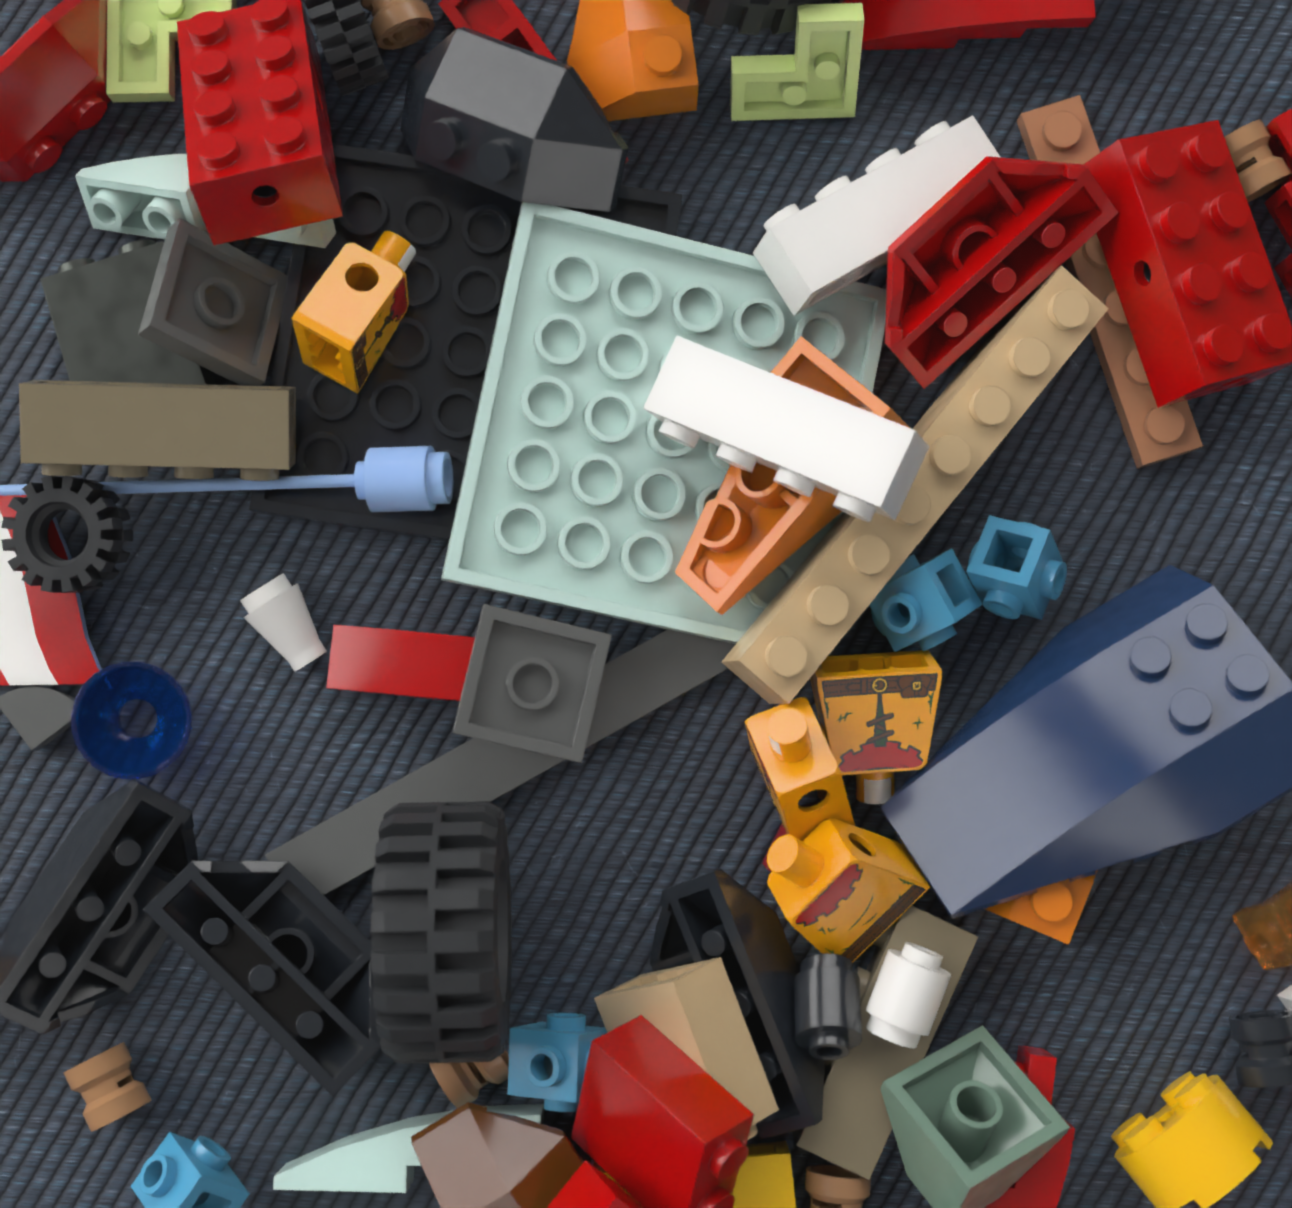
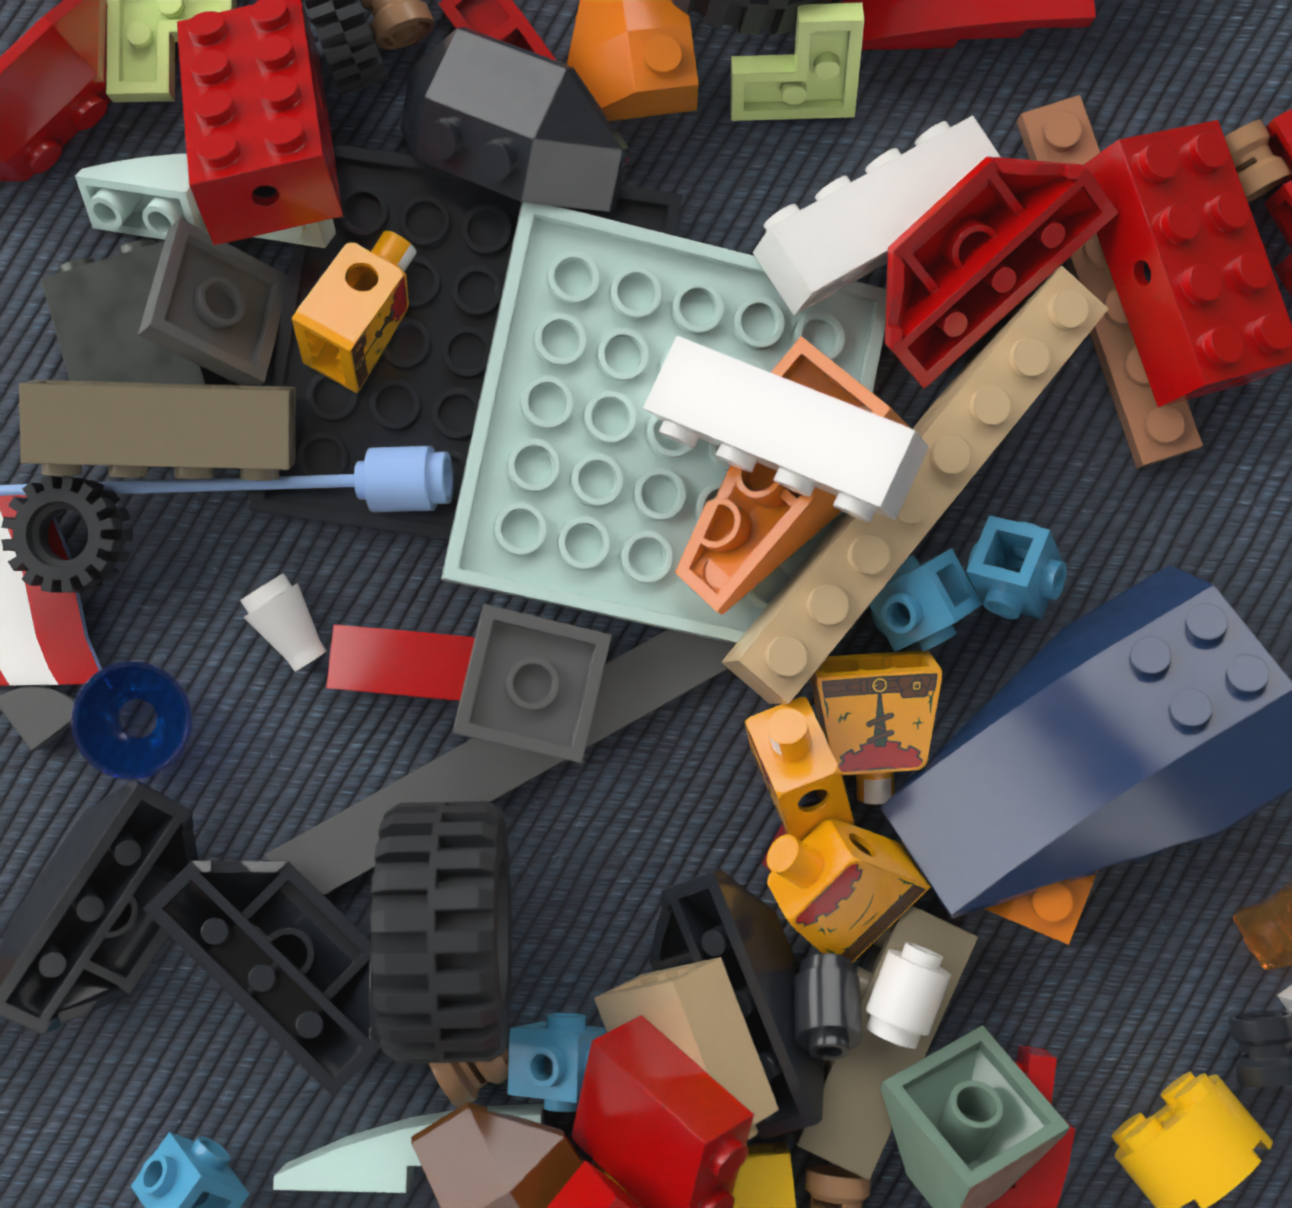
(107, 1086): medium nougat wheel -> none

